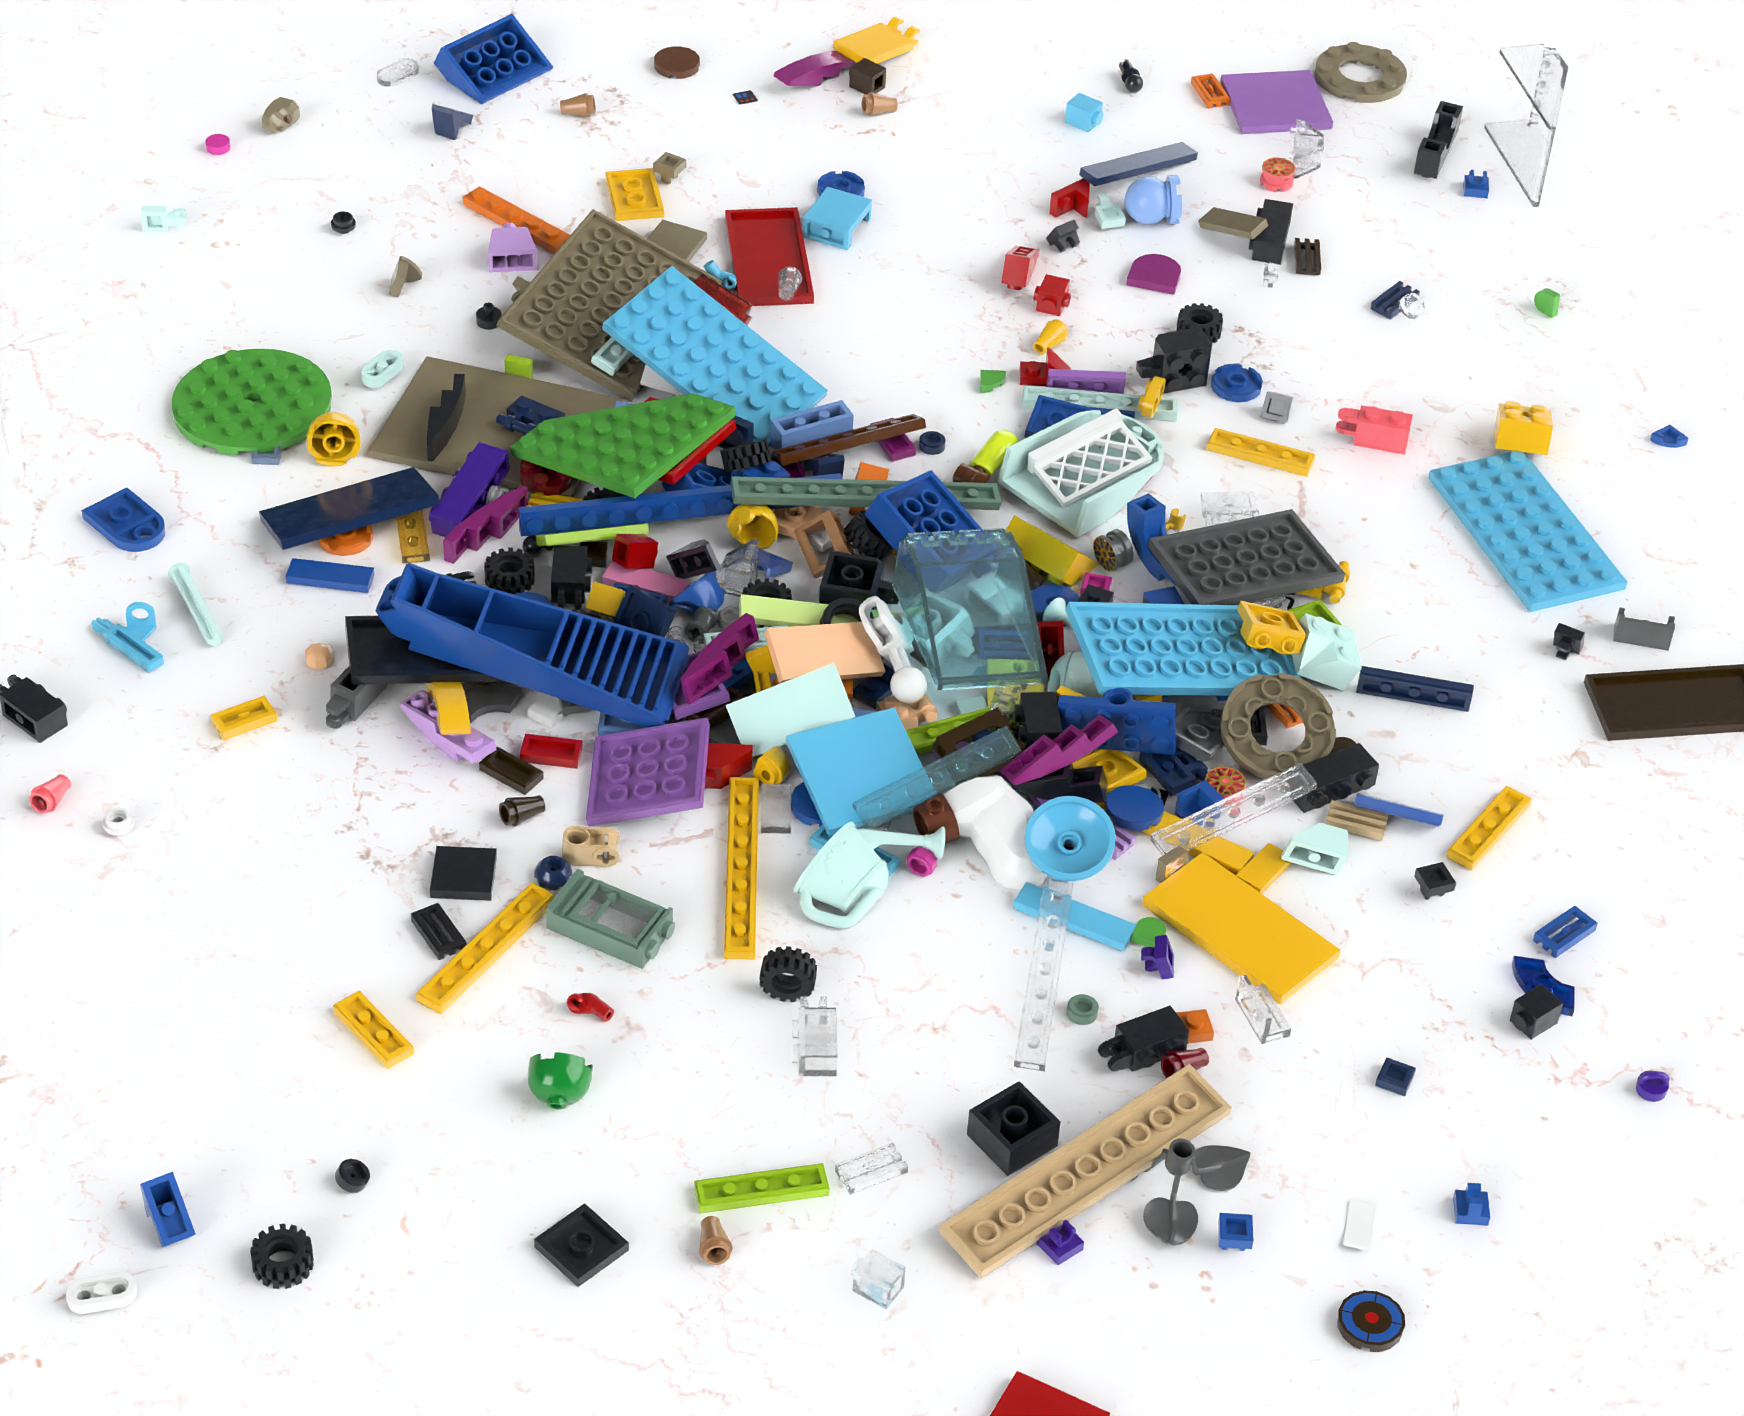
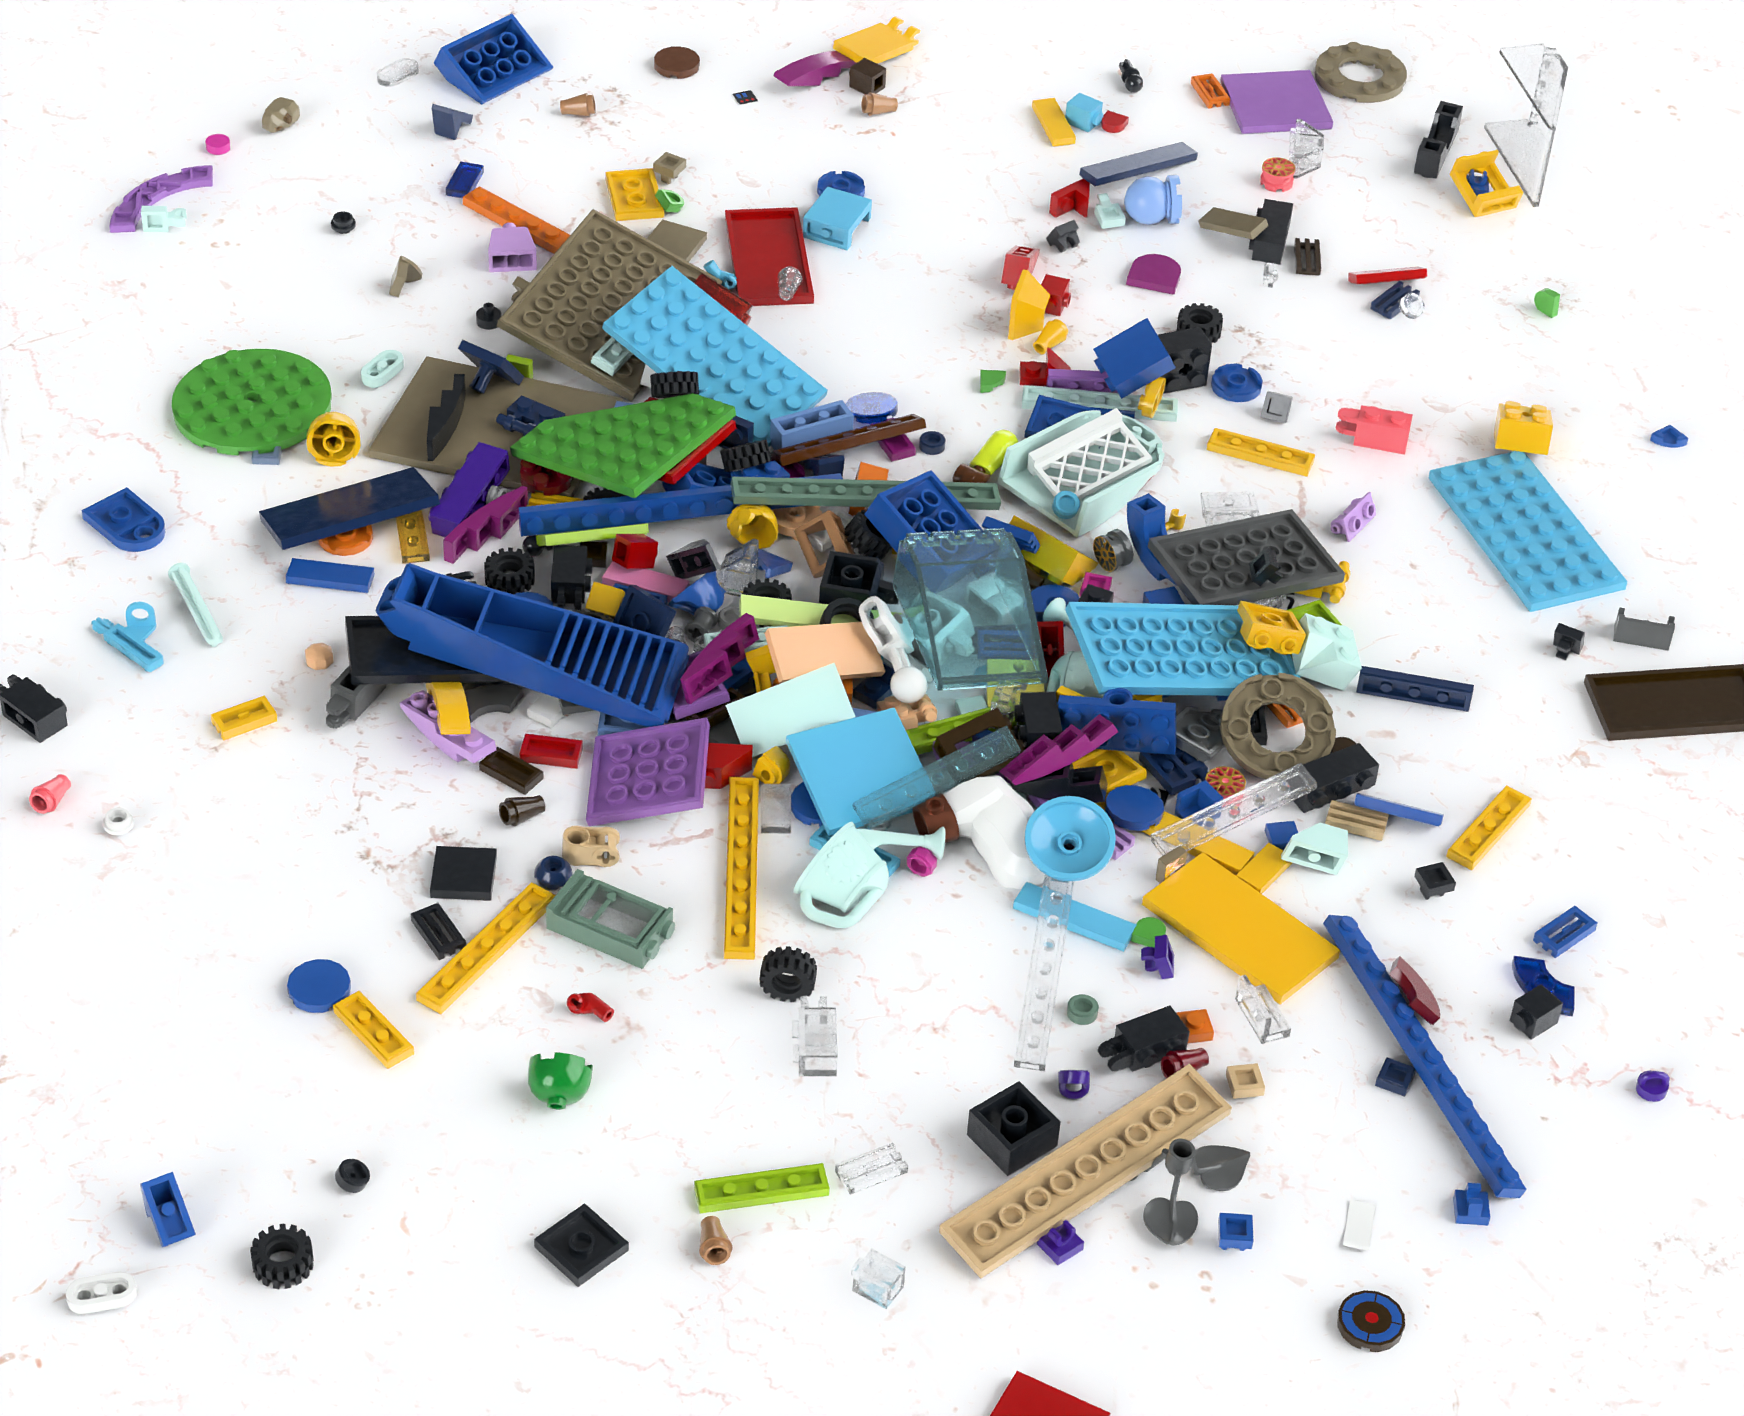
(148, 193): none -> medium lavender tile
(318, 985): none -> blue tile
(464, 179): none -> clear blue tile
(489, 365): none -> dark blue tile
(670, 200): none -> bright green tile
(674, 384): none -> black tyre
(872, 407): none -> clear blue tile
(1023, 537): none -> blue tile
(1027, 307): none -> yellow slope
(1053, 122): none -> yellow tile
(1066, 504): none -> medium azure tile
(1074, 1077): none -> dark purple tile
(1114, 122): none -> red tile
(1133, 358): none -> blue brick
(1245, 1081): none -> tan plate
(1265, 567): none -> black tile
(1280, 833): none -> blue tile
(1355, 517): none -> lavender hinge
(1387, 275): none -> red tile
(1416, 990): none -> tile
(1425, 1058): none -> blue plate
(1500, 199): none -> yellow panel

